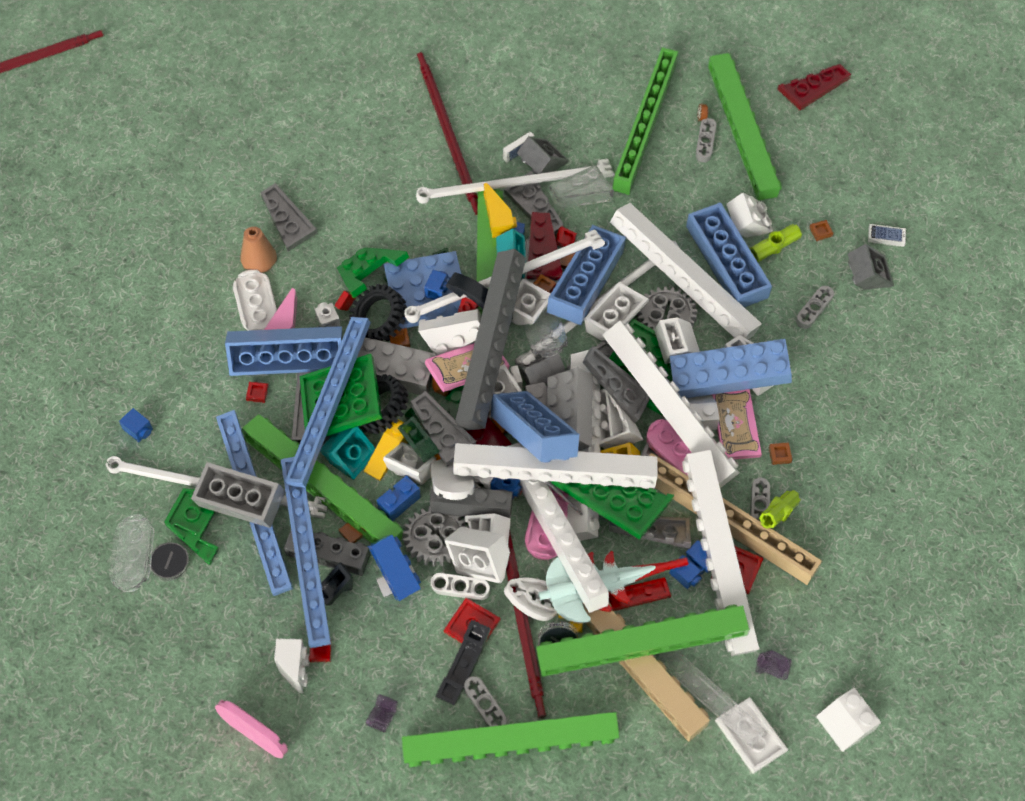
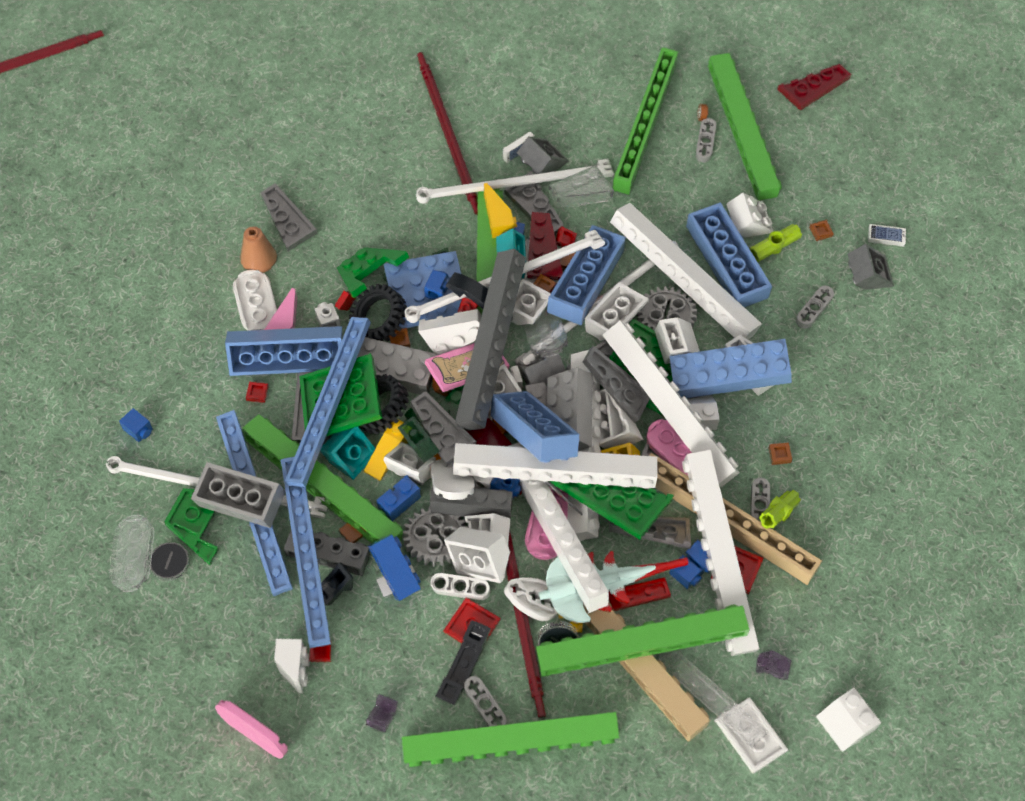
(737, 425): tile -> none

